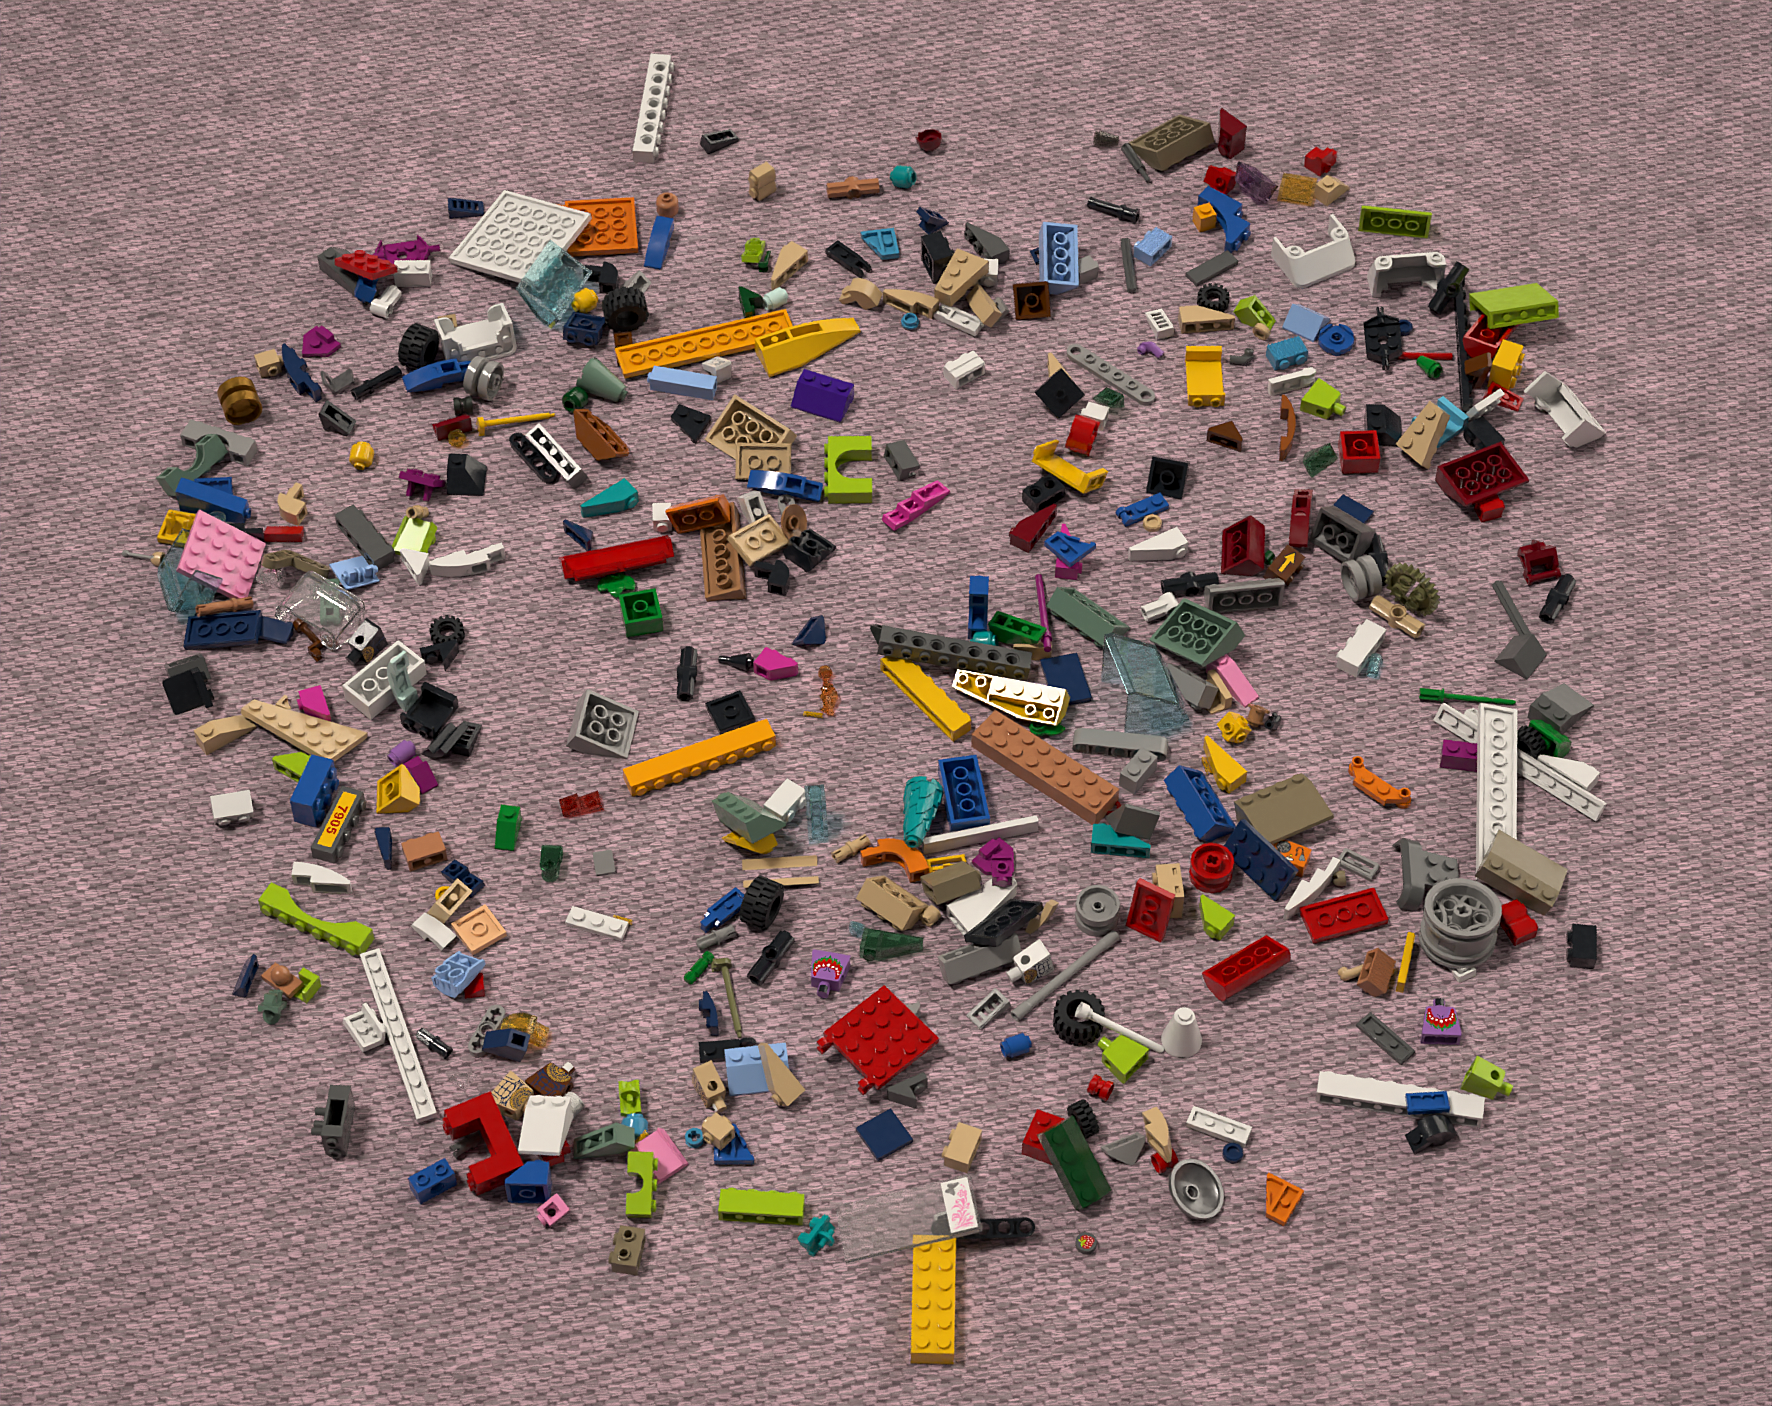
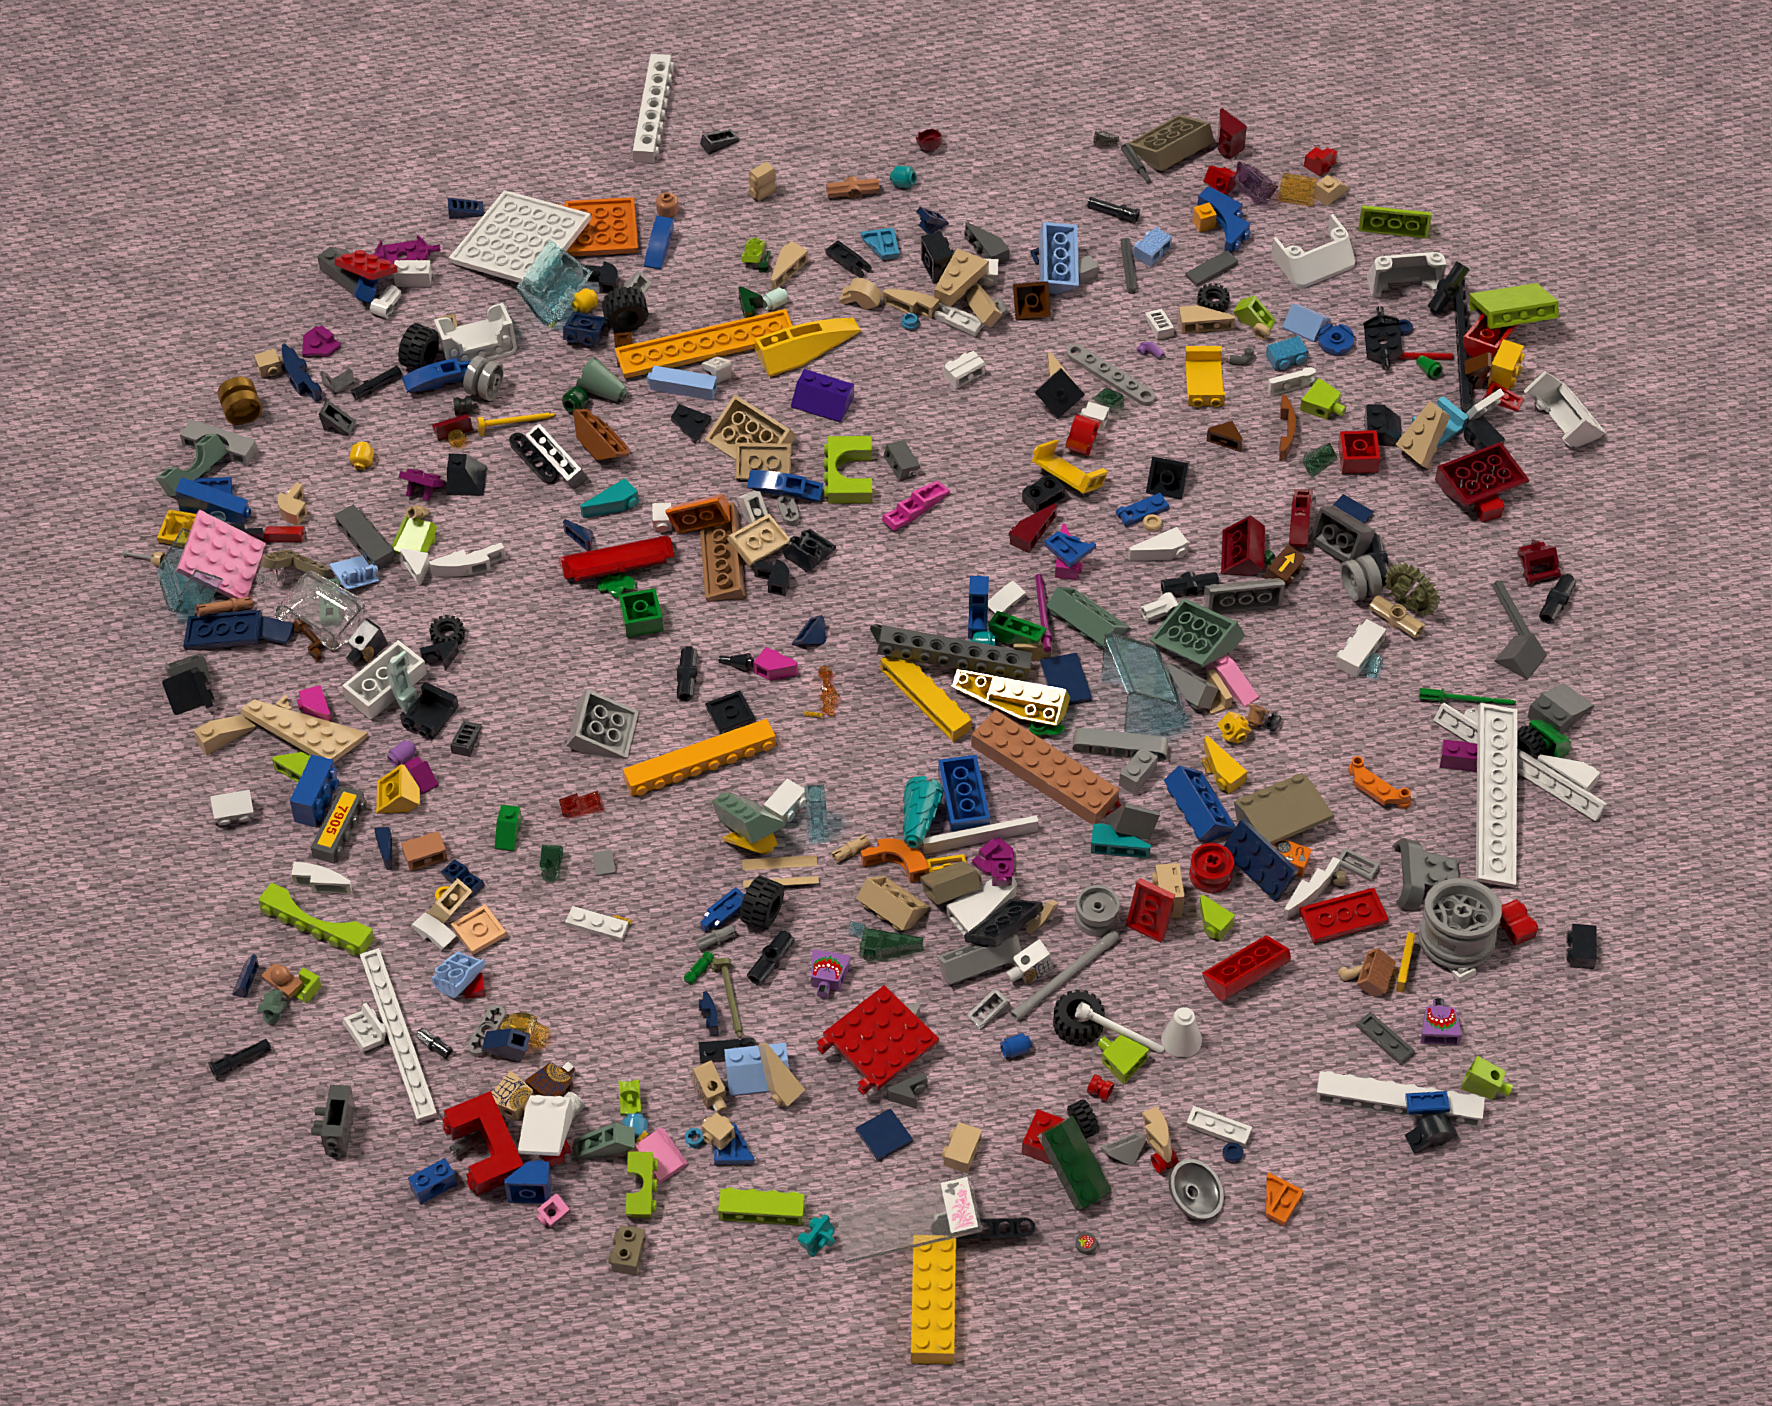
(230, 1061): none -> black pin
(444, 740): black slope -> none
(793, 521): medium nougat dish -> none
(930, 916): tan hose -> none
(1006, 597): none -> white slope
(1522, 873): dark tan slope -> none

